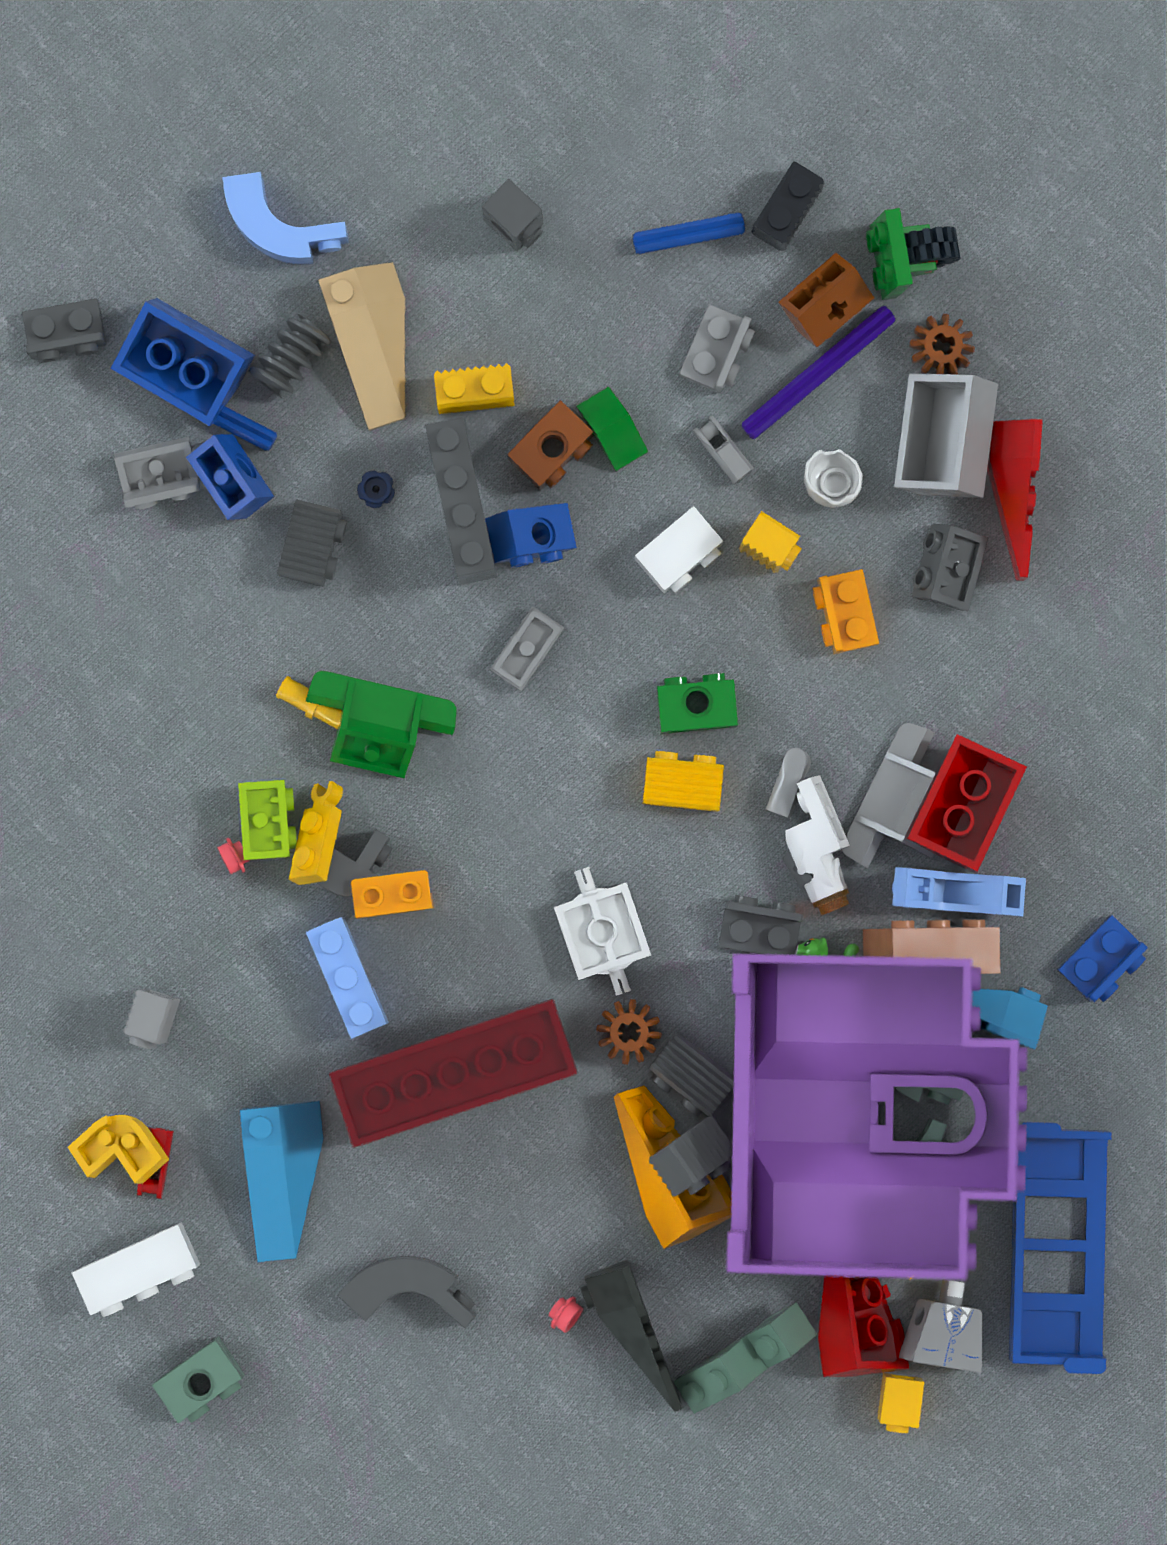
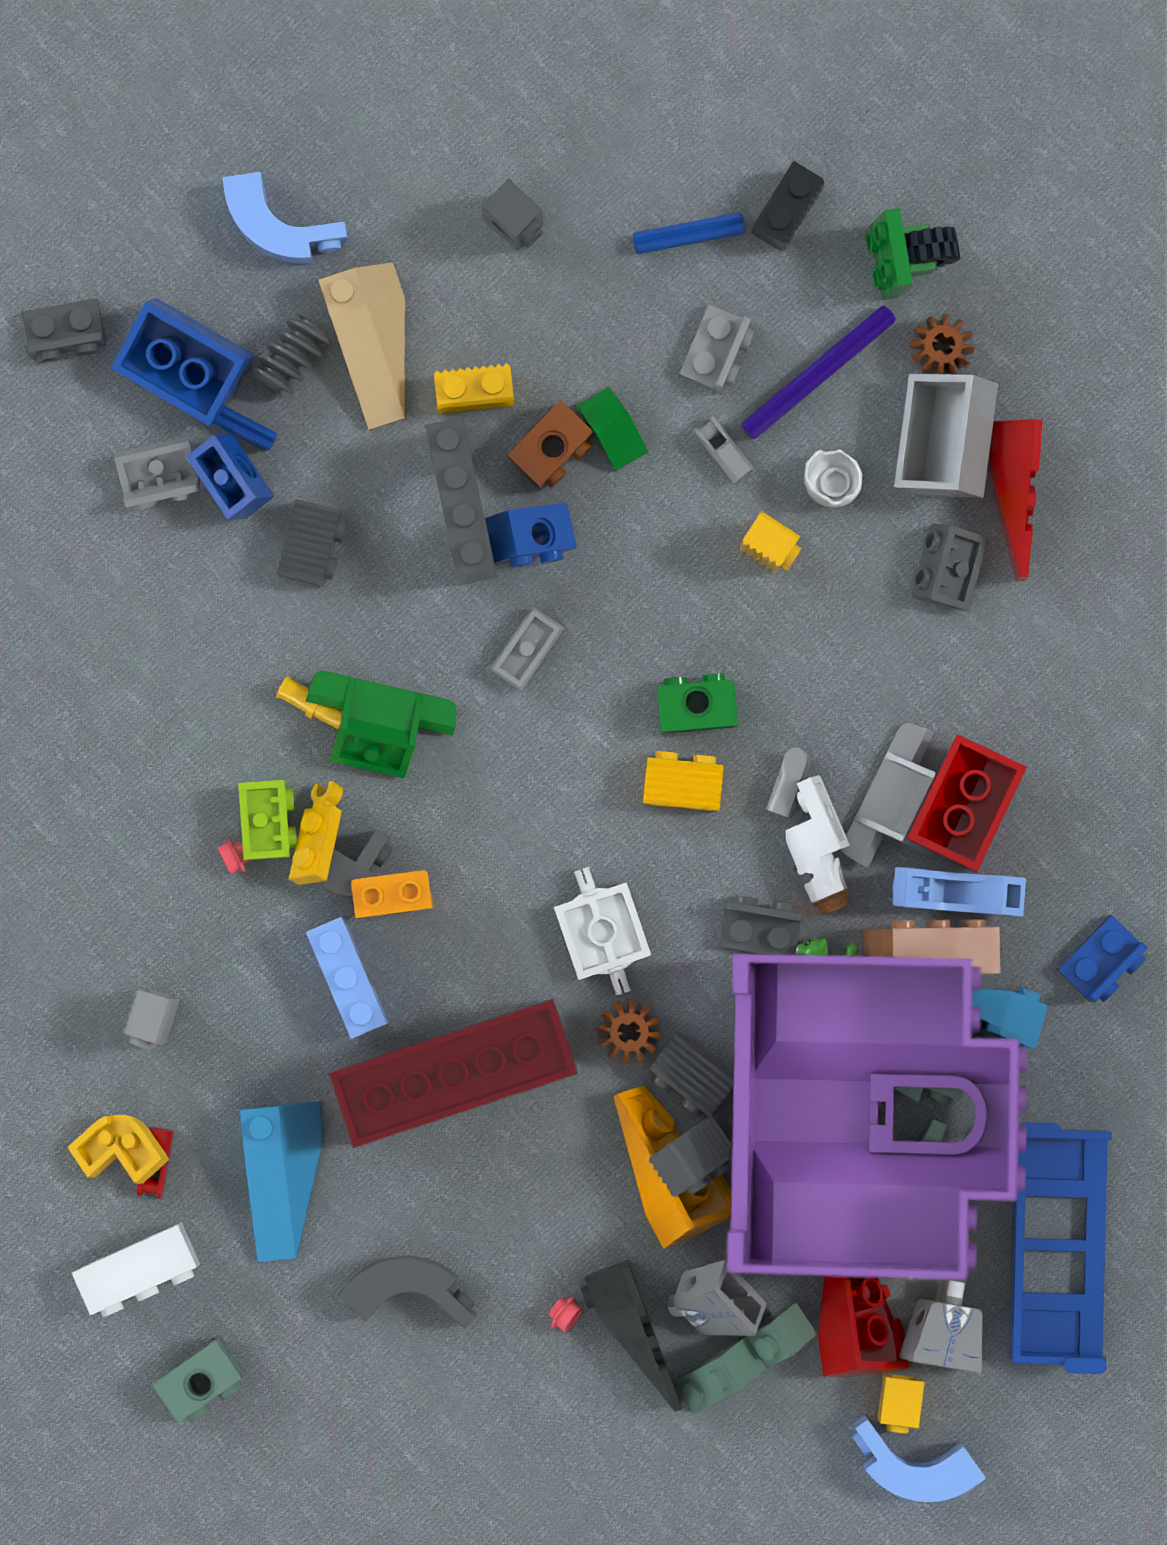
(372, 479): dark blue plate -> none
(679, 551): white brick -> none
(717, 1301): none -> light grey torso
(826, 299): dark orange brick -> none
(846, 612): light orange bracket -> none
(918, 1481): none -> light blue arch

